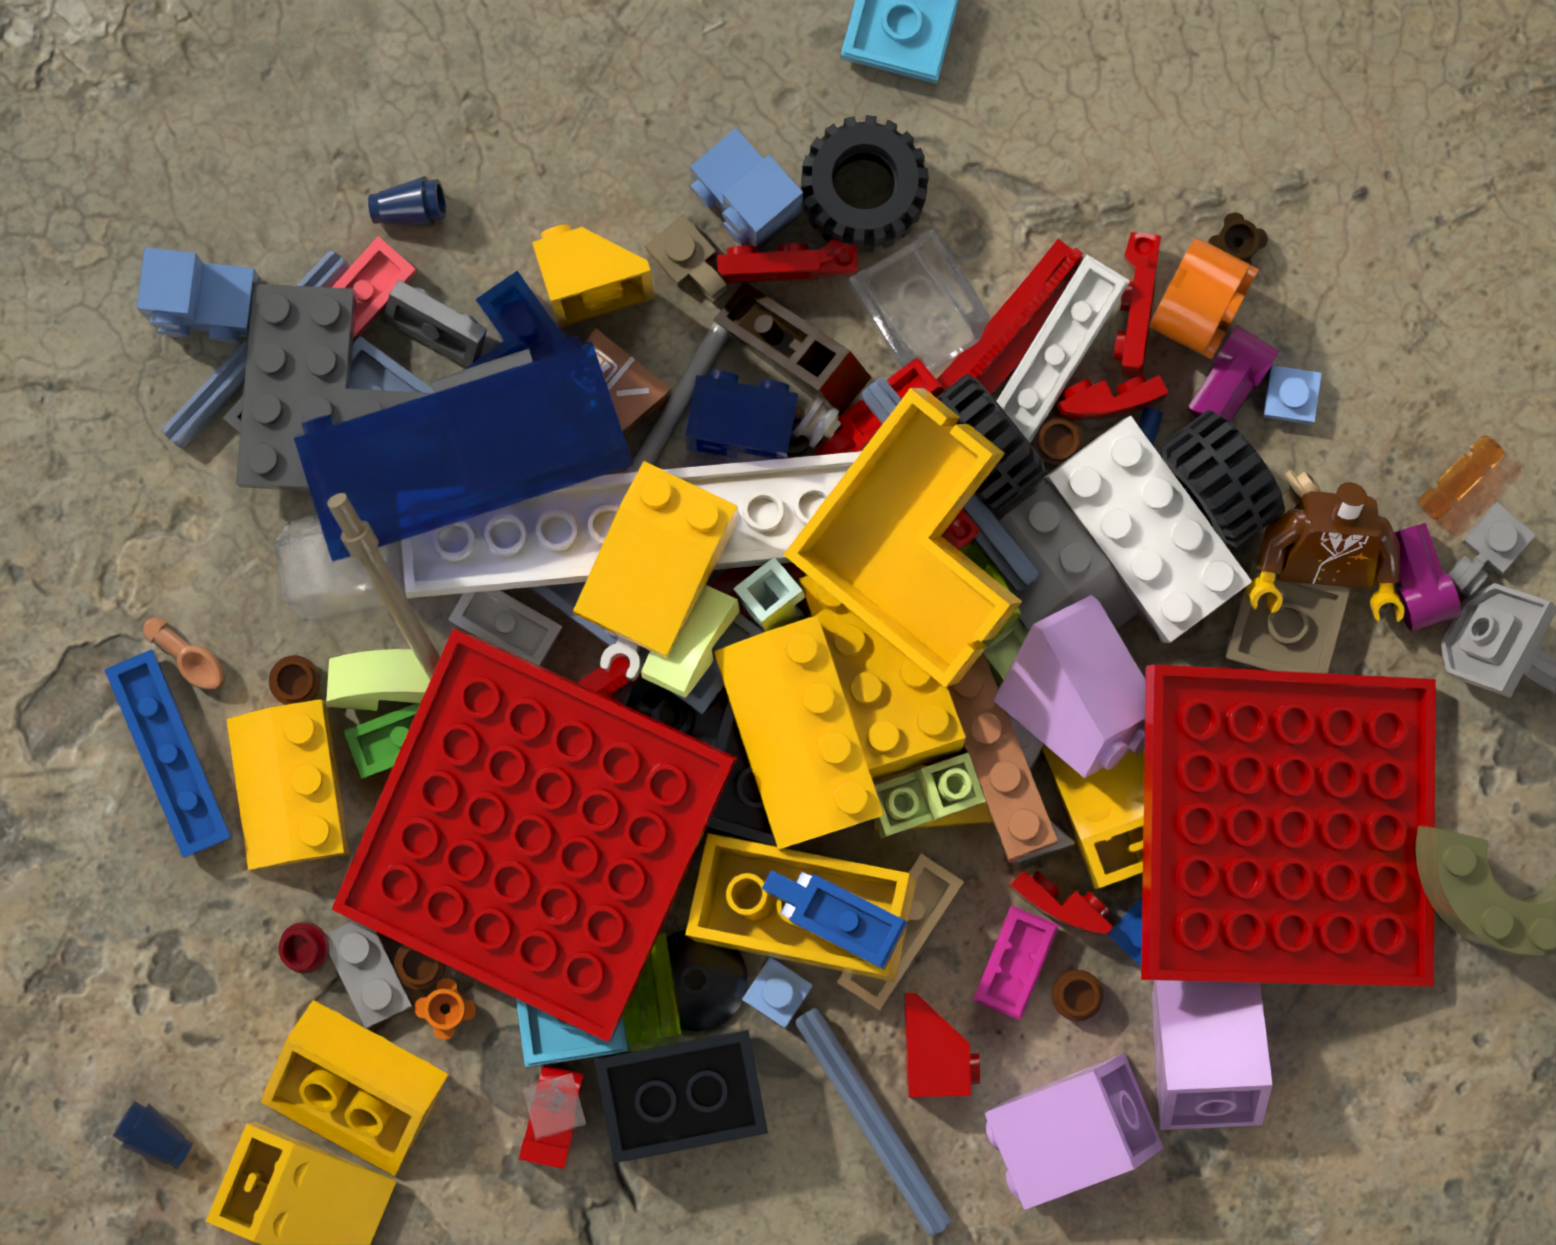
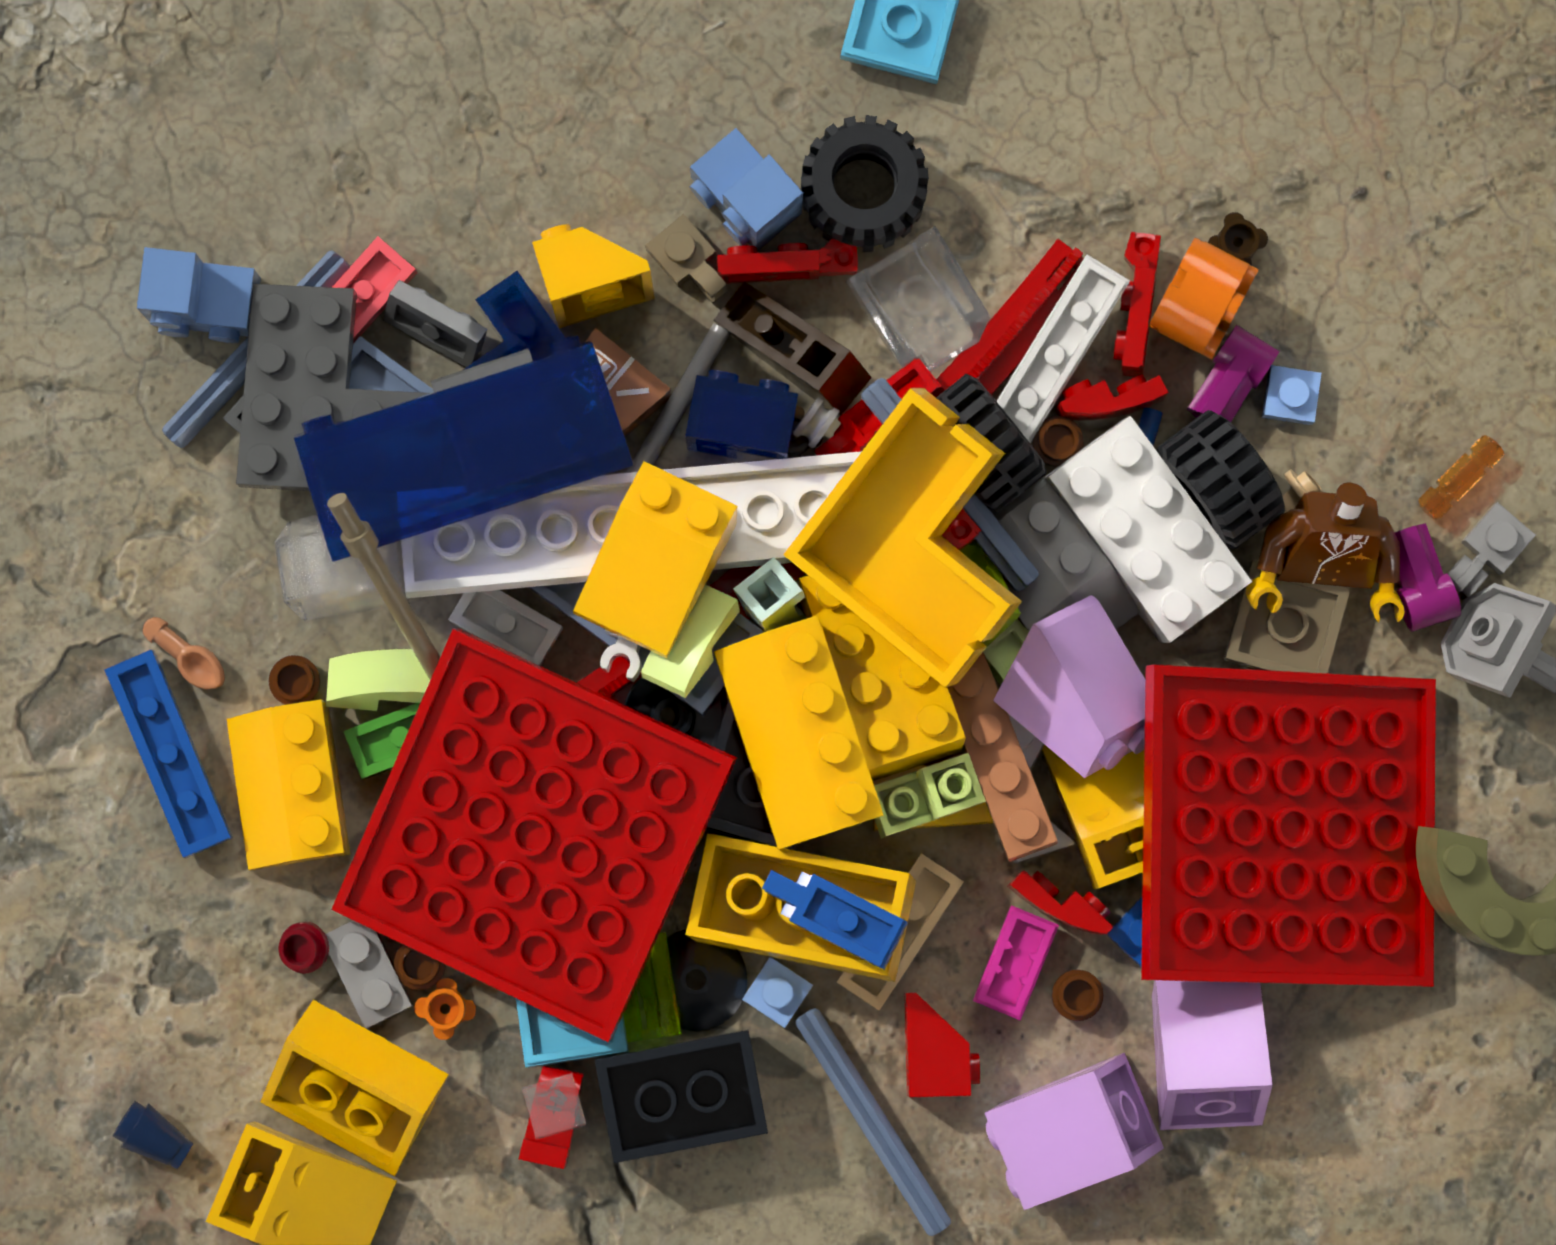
(409, 203): dark blue cone -> none

